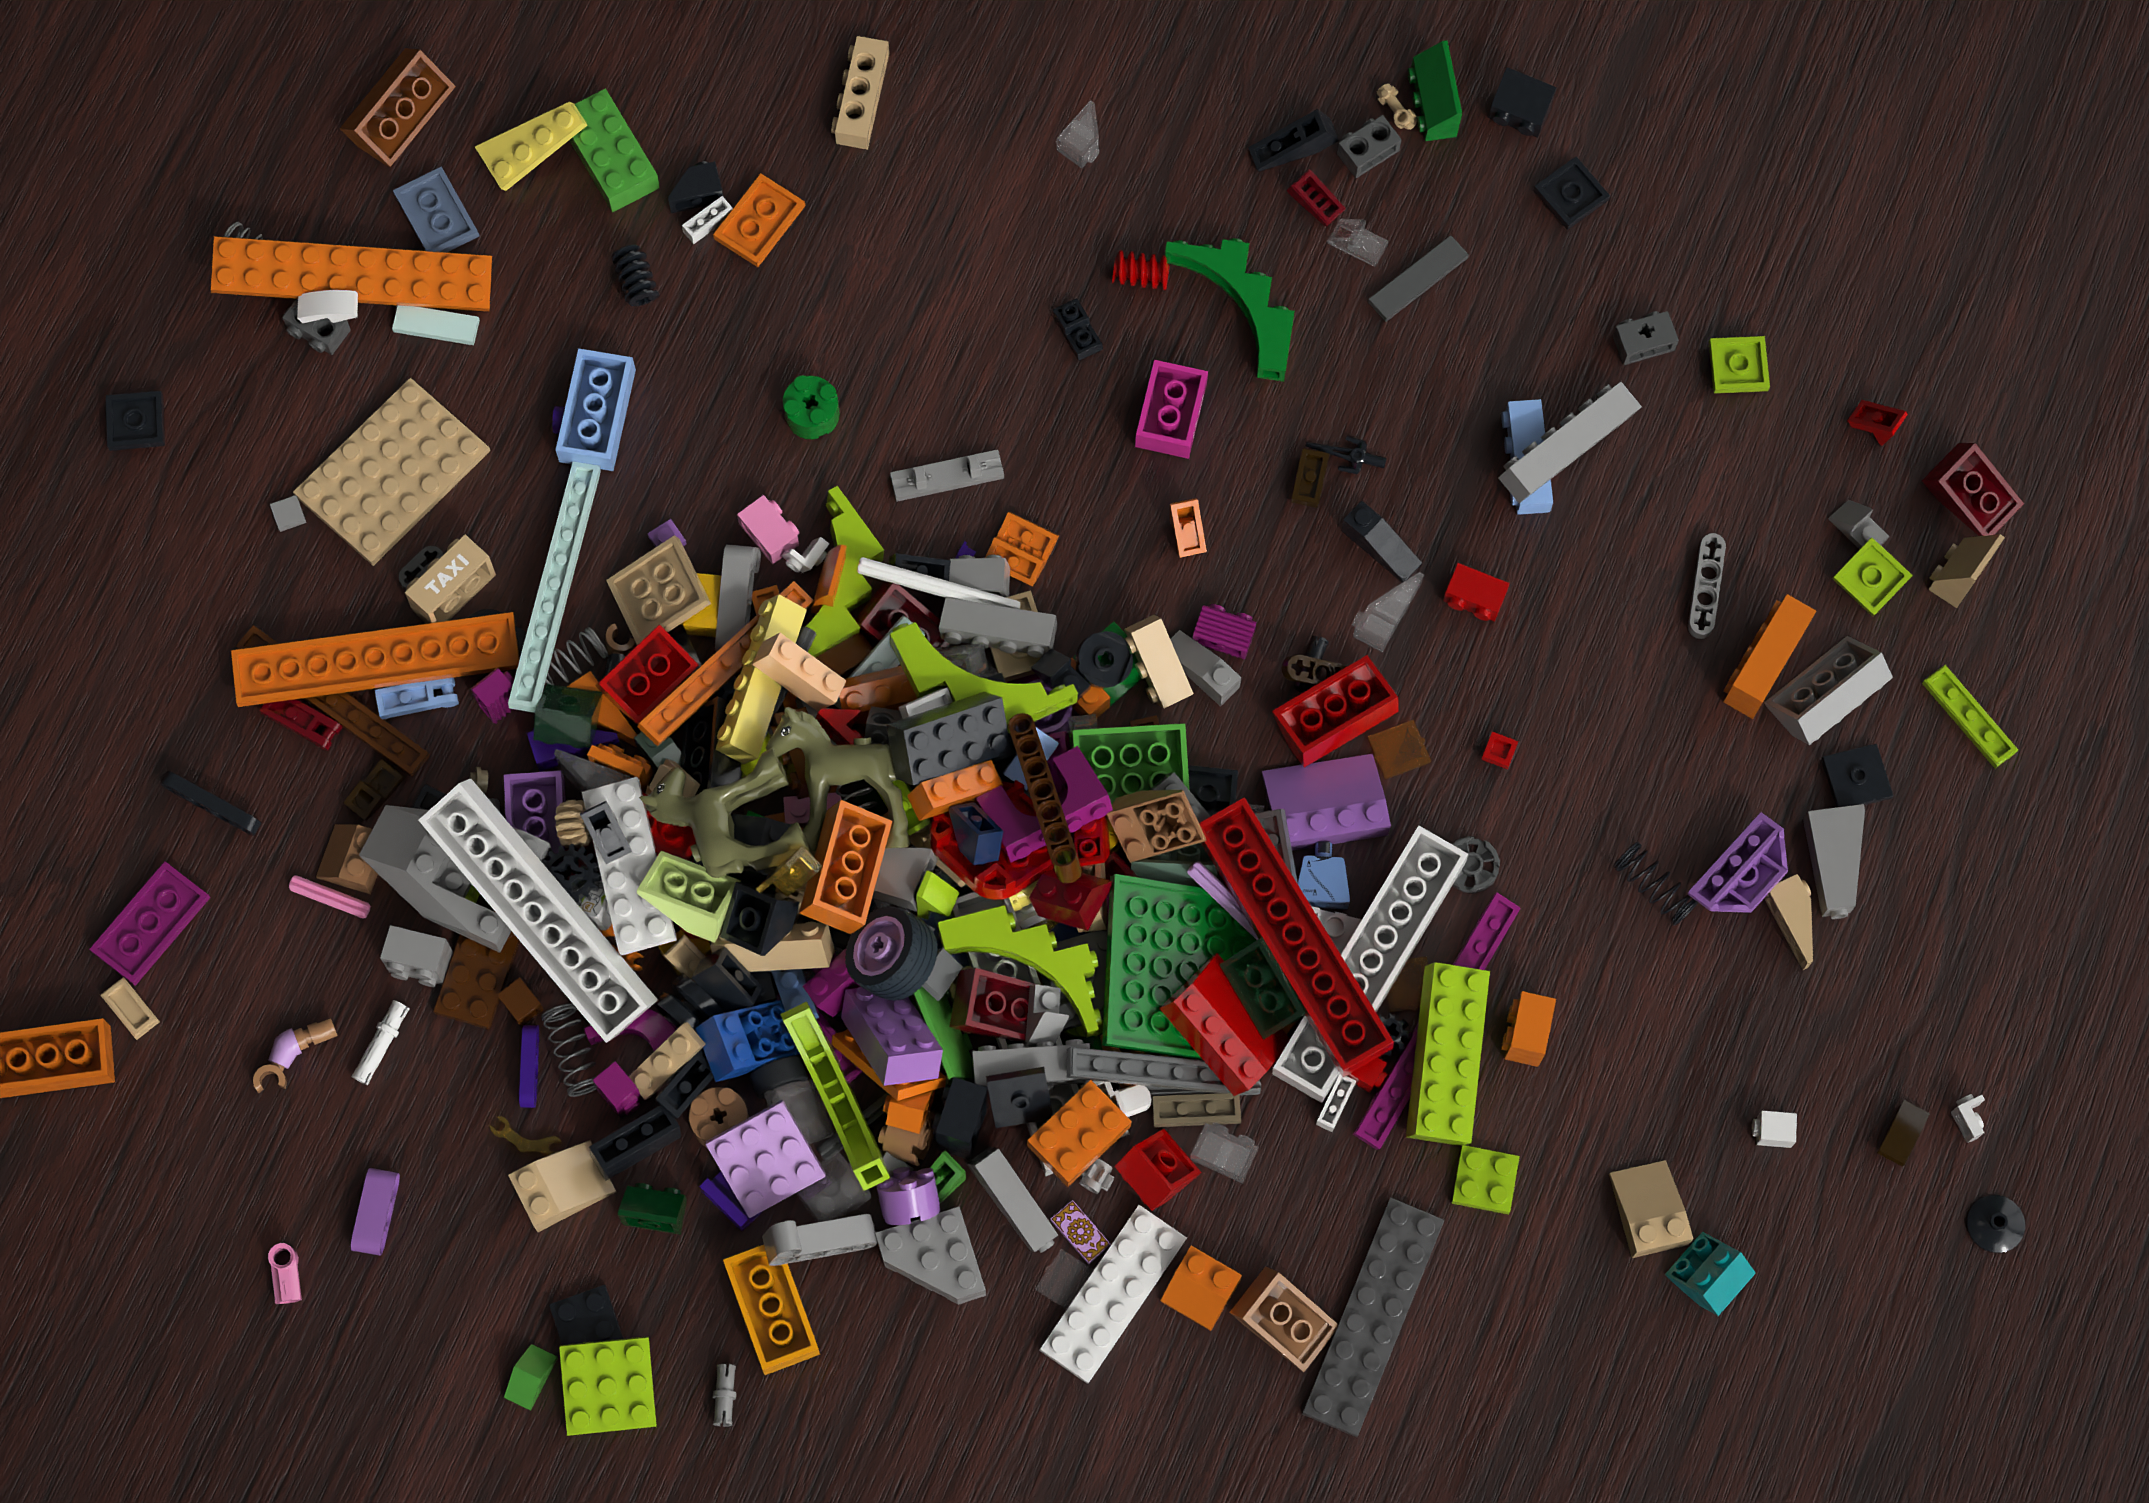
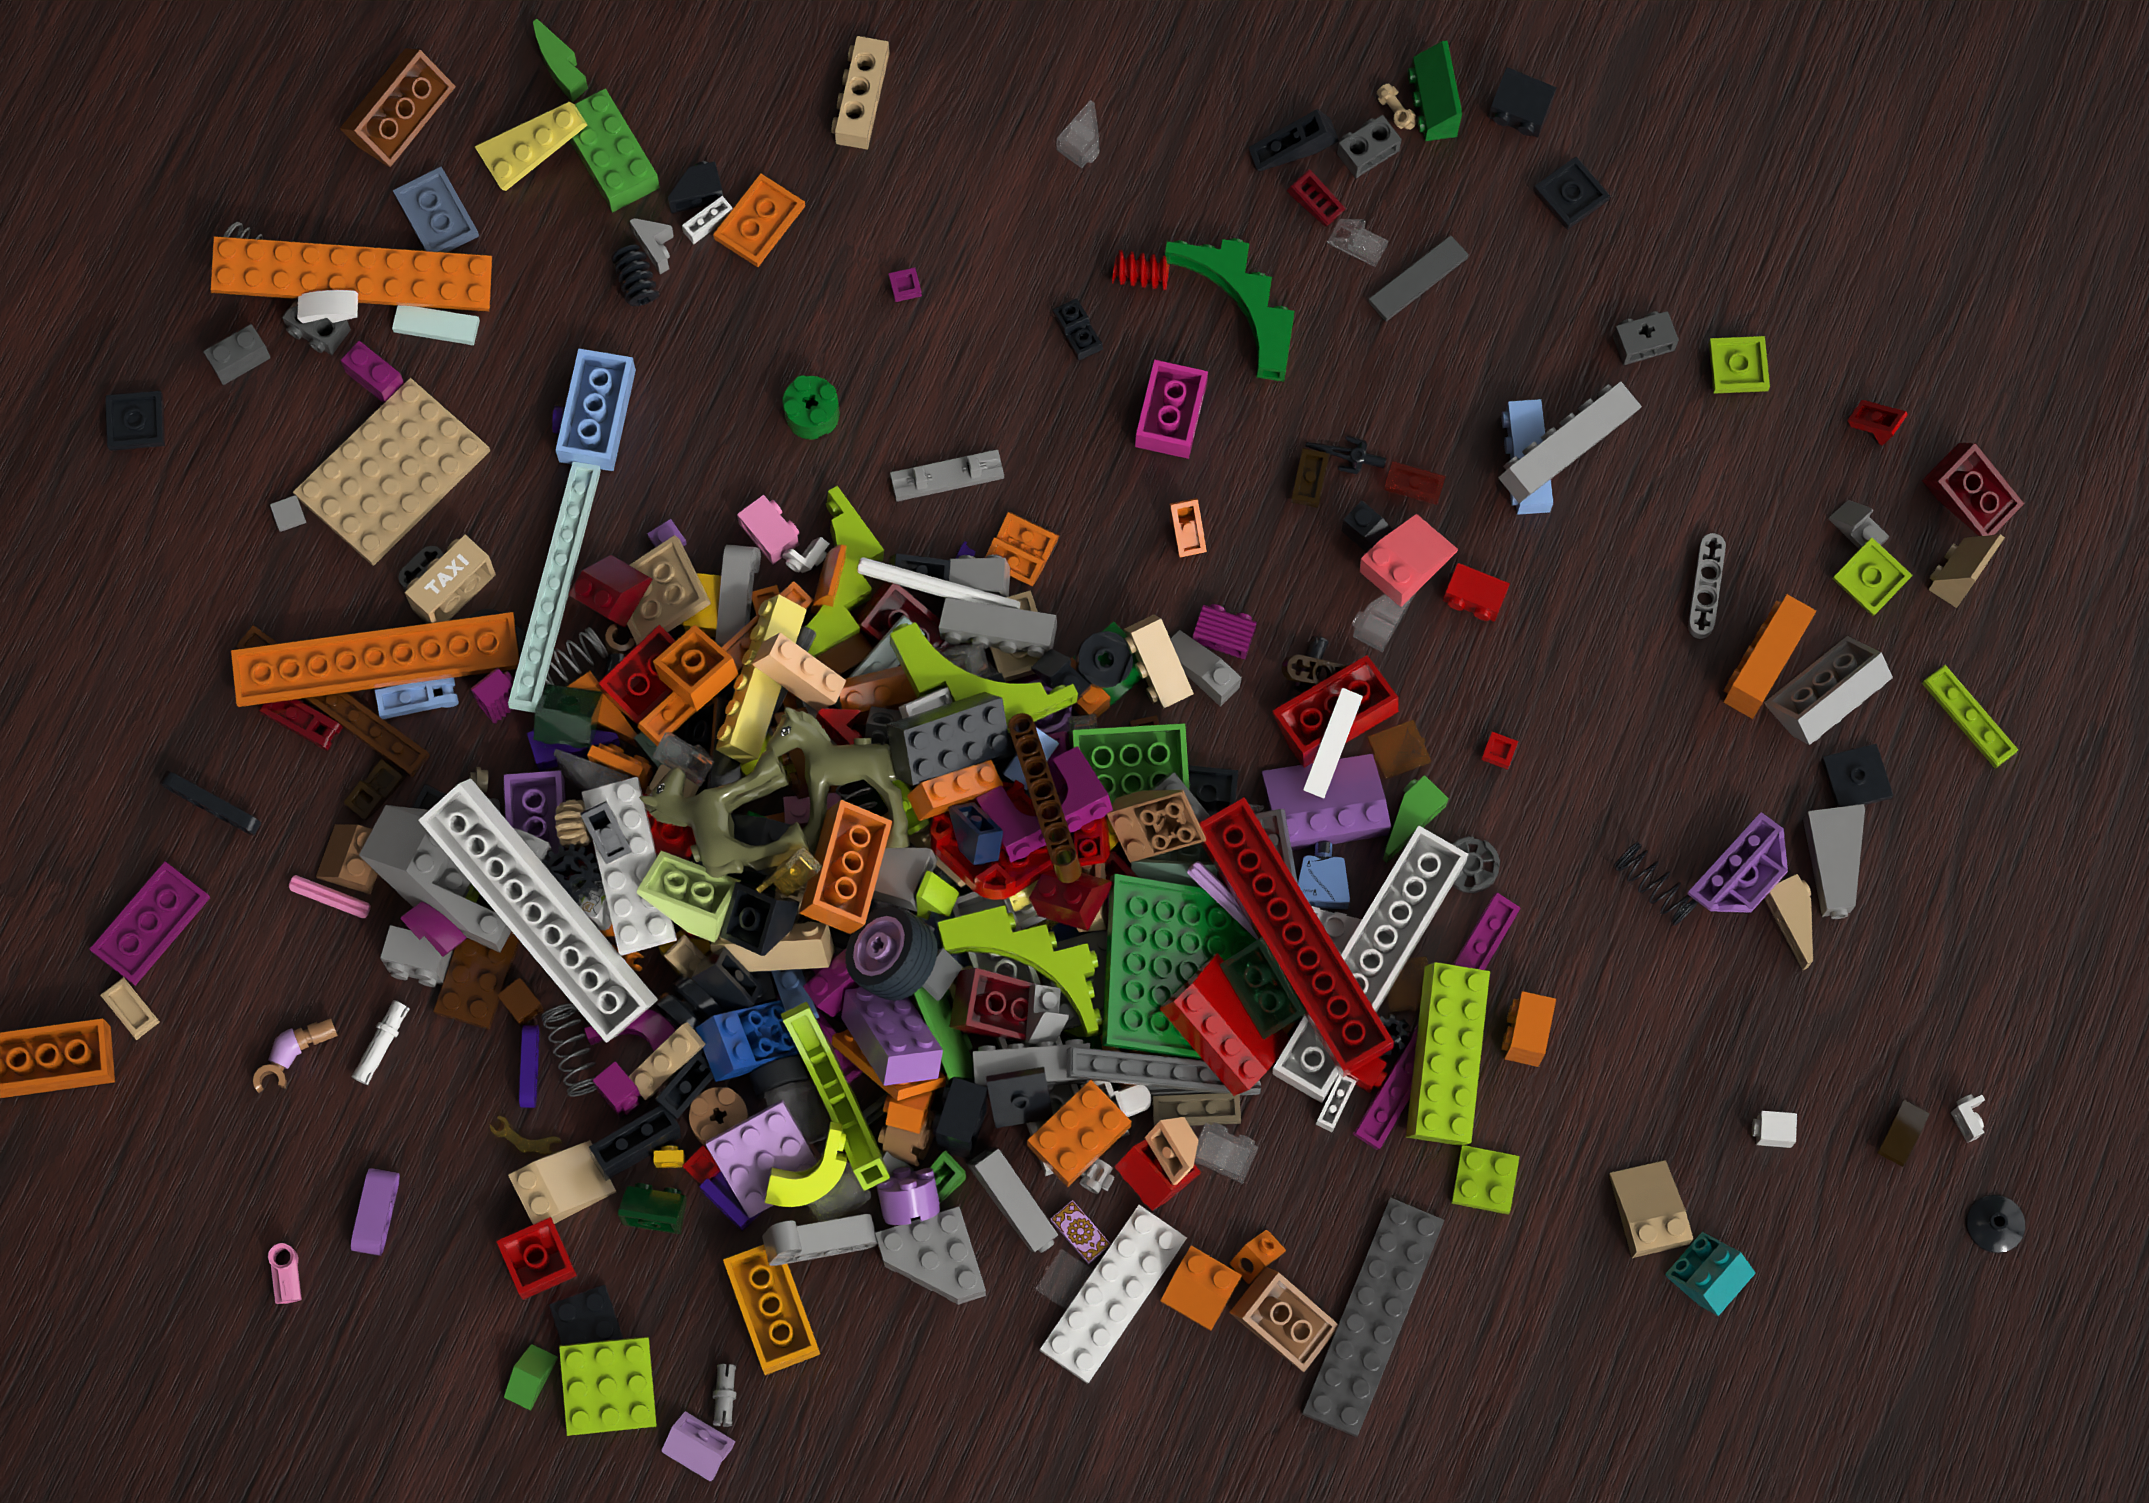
(237, 354): none -> dark grey brick
(372, 372): none -> magenta brick
(438, 929): none -> magenta slope
(536, 1258): none -> red slope
(560, 62): none -> bright green slope
(611, 589): none -> dark red slope
(651, 238): none -> light grey slope
(669, 1157): none -> yellow plate
(691, 759): none -> clear slope
(695, 668): none -> orange brick
(697, 1446): none -> lavender panel
(701, 1165): none -> red plate
(806, 1186): none -> neon yellow arch
(905, 284): none -> magenta plate
(1174, 1147): none -> light nougat slope
(1261, 1252): none -> orange bracket
(1333, 743): none -> white sticker
(1406, 559): none -> coral slope
(1414, 483): none -> clear red plate
(1419, 806): none -> bright green slope

